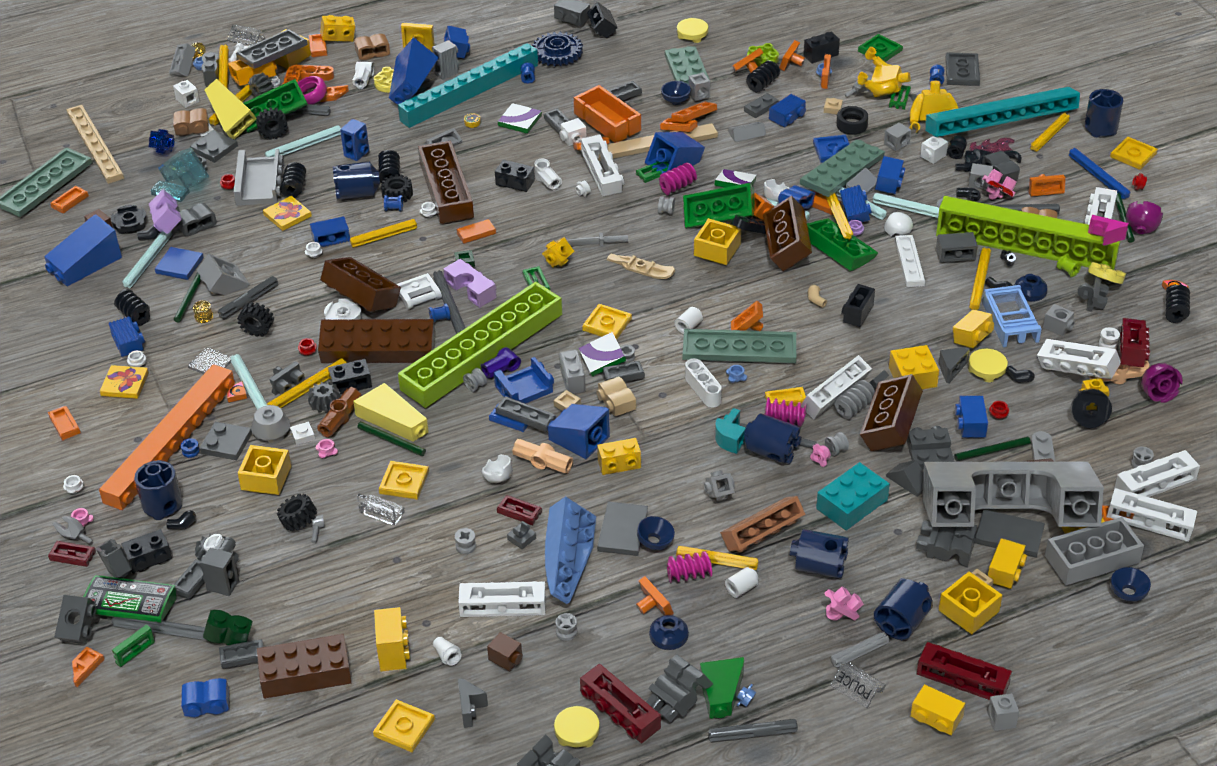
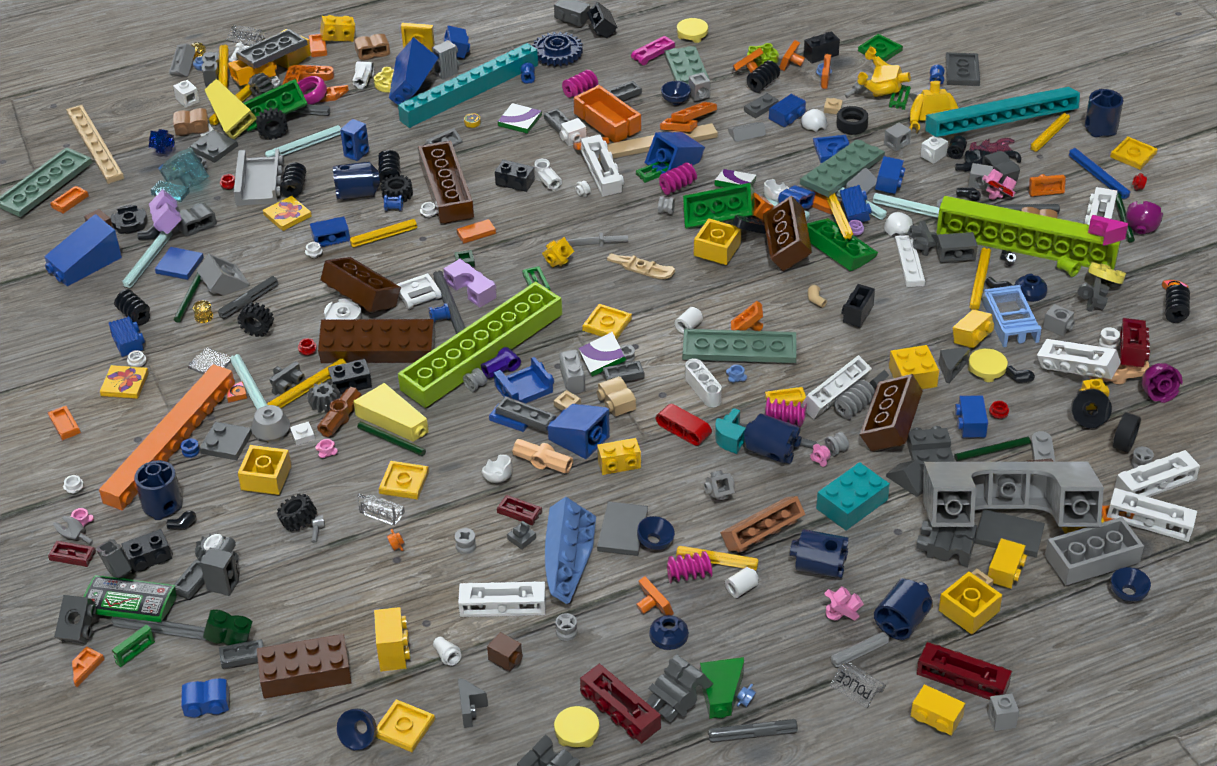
(348, 731): none -> dark blue piece
(396, 540): none -> orange plate
(579, 83): none -> dark pink piece
(652, 50): none -> dark pink plate
(683, 424): none -> red beam
(814, 120): none -> white hair
(922, 237): none -> dark grey hips
(1126, 432): none -> black tyre

